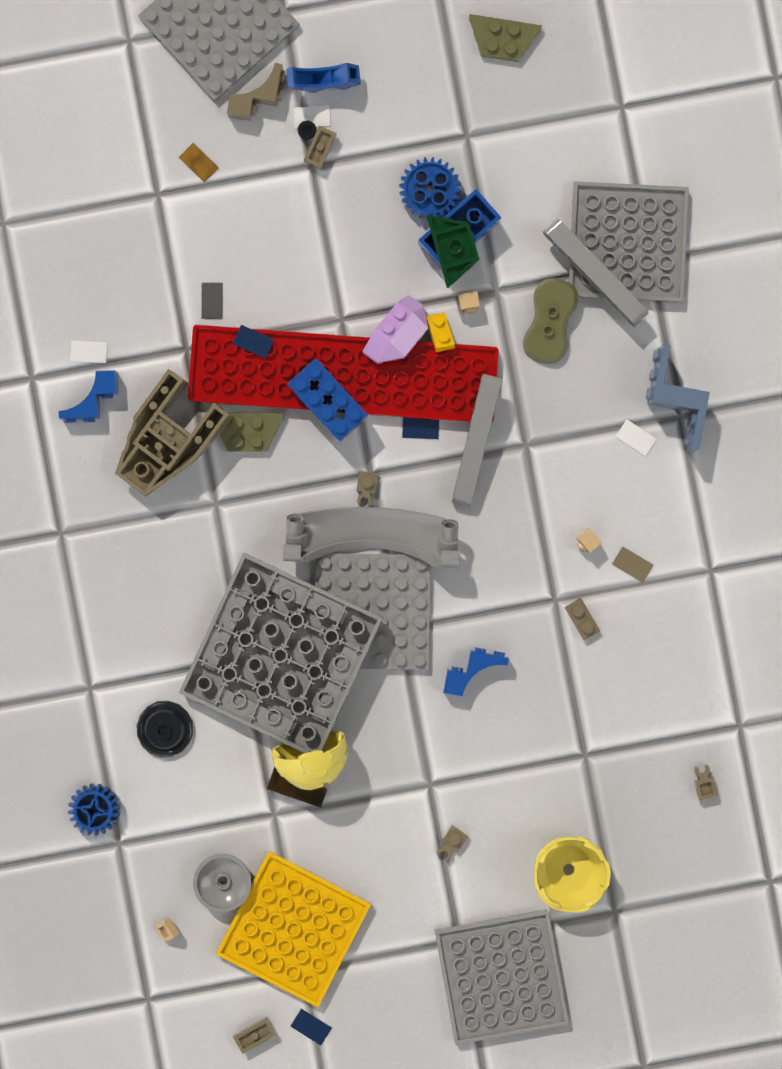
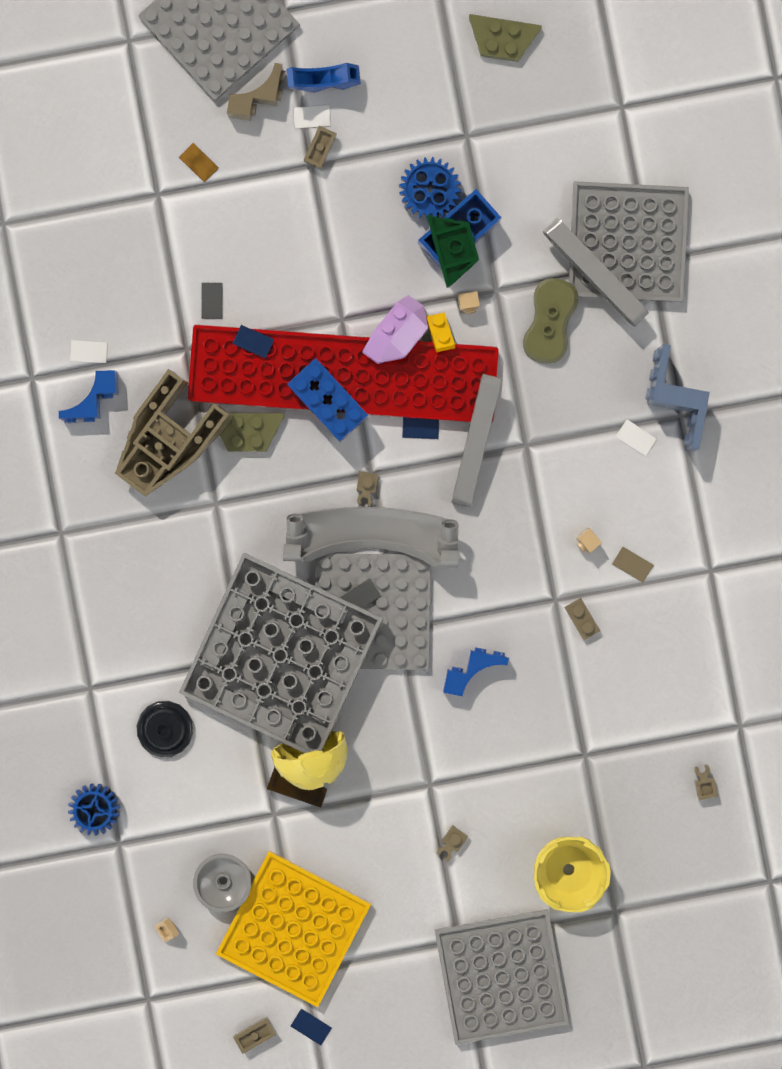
(307, 130): black plate -> none
(362, 594): none -> dark grey sticker

